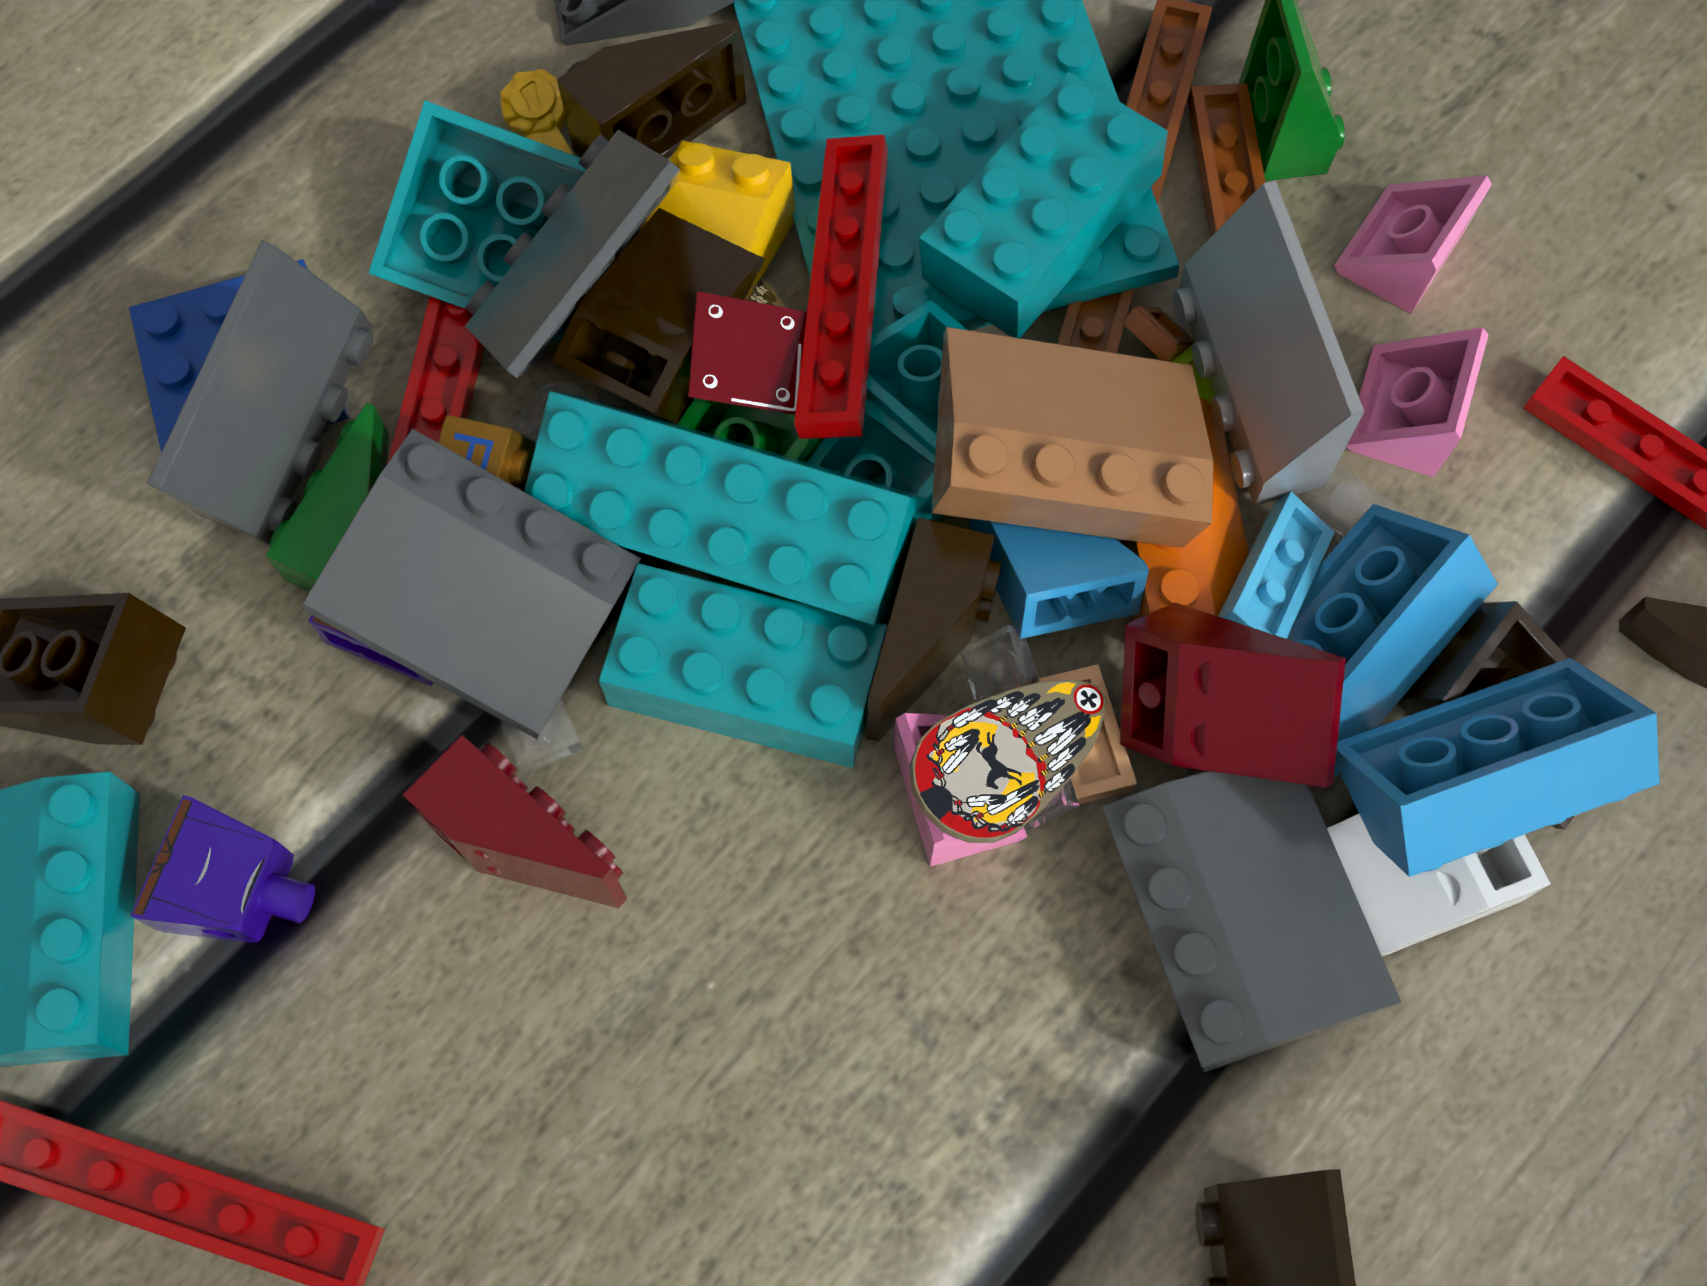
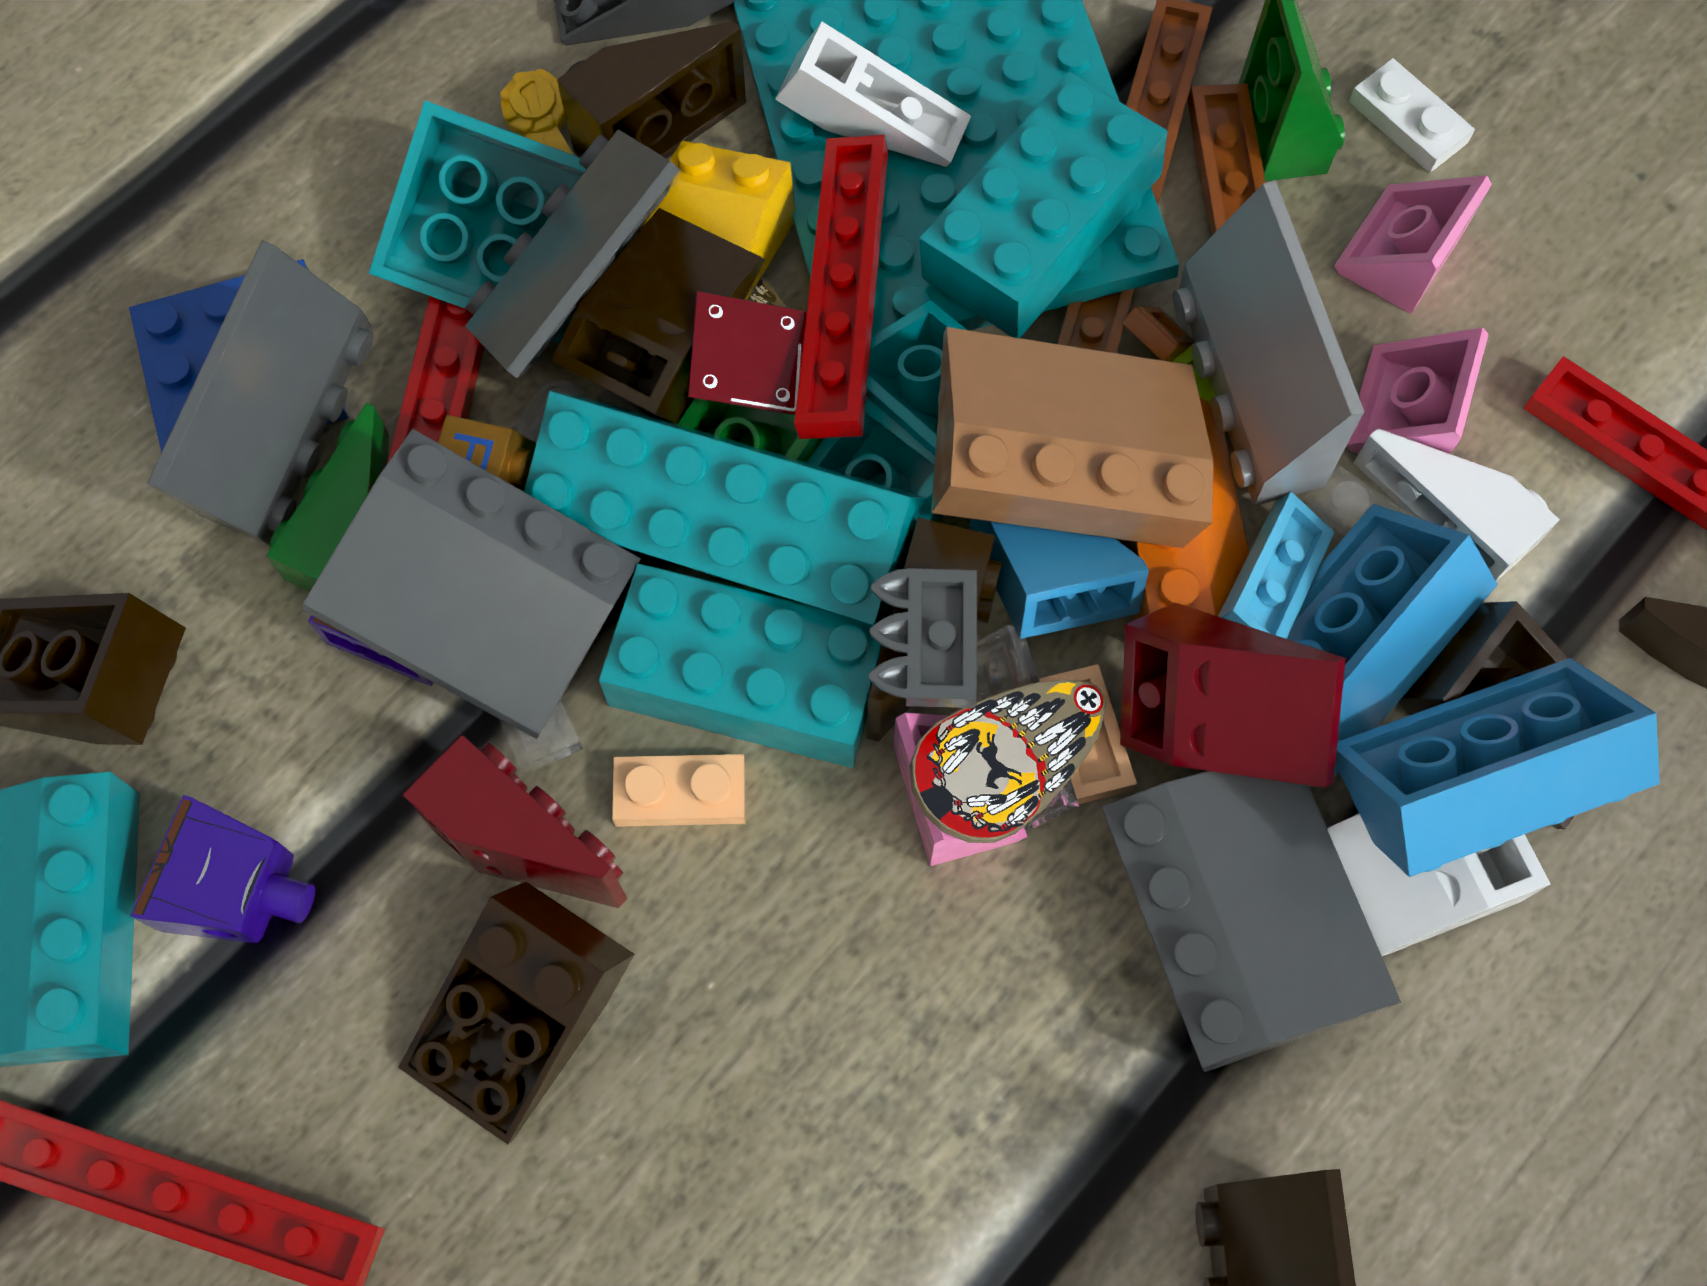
(514, 1008): none -> dark brown slope
(679, 790): none -> light nougat plate
(862, 95): none -> white slope
(934, 634): none -> dark grey plate
(1411, 115): none -> white plate
(1459, 495): none -> white slope

